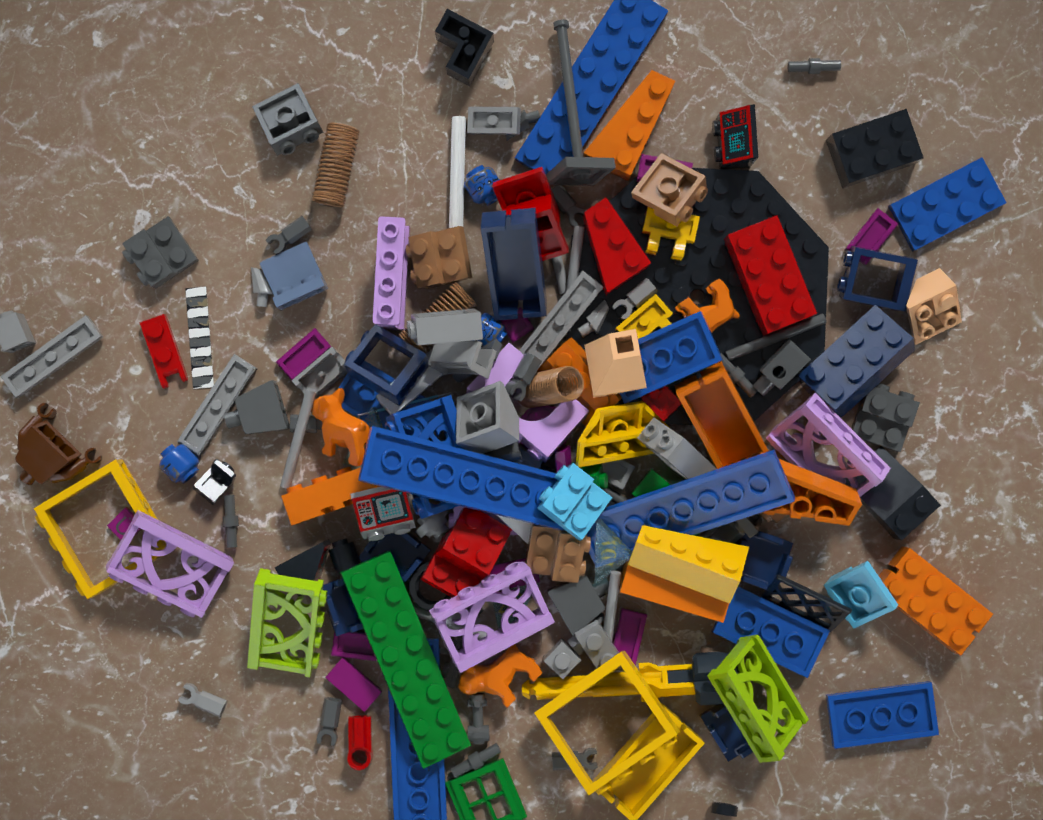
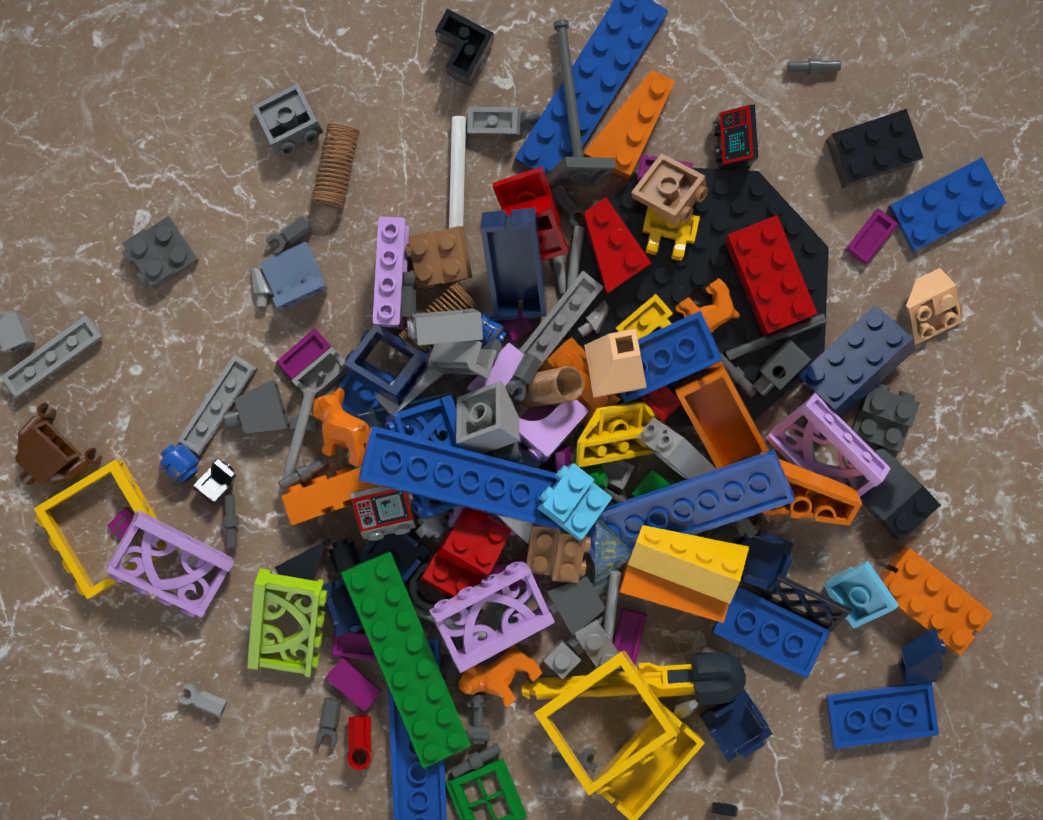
(163, 349): red hinge -> none
(199, 337): sticker -> none
(303, 473): none -> dark grey bar
(408, 297): none -> dark grey bar
(480, 184): blue head -> none
(636, 297): light grey bar -> none
(685, 708): none -> light grey bar
(737, 695): lime fence -> none
(902, 285): dark blue window -> none
(922, 659): none -> dark blue slope

